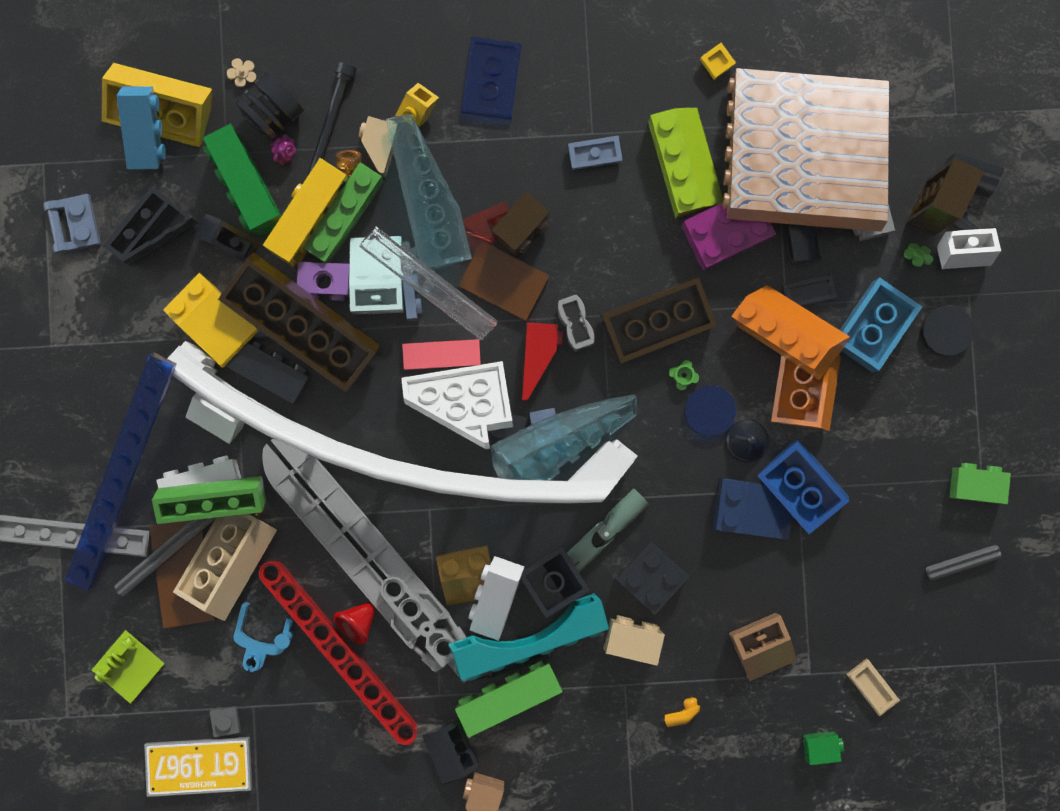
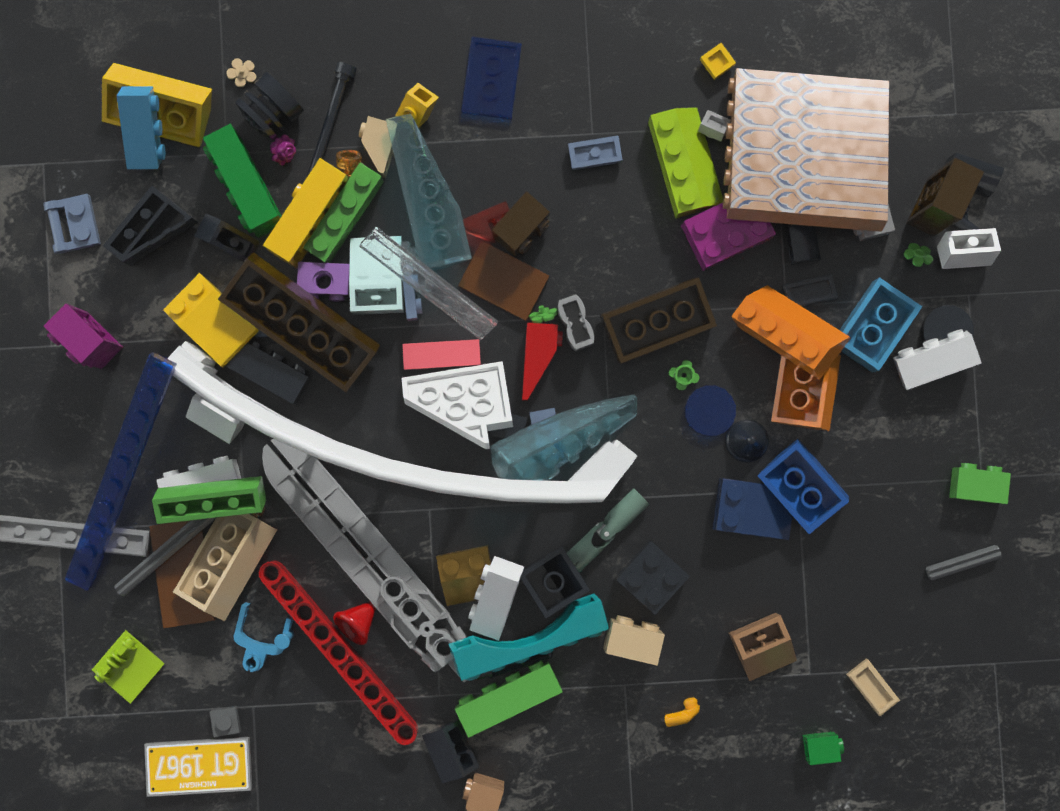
(82, 337): none -> magenta brick
(543, 315): none -> bright green plant
(713, 125): none -> light grey plate
(936, 359): none -> white brick

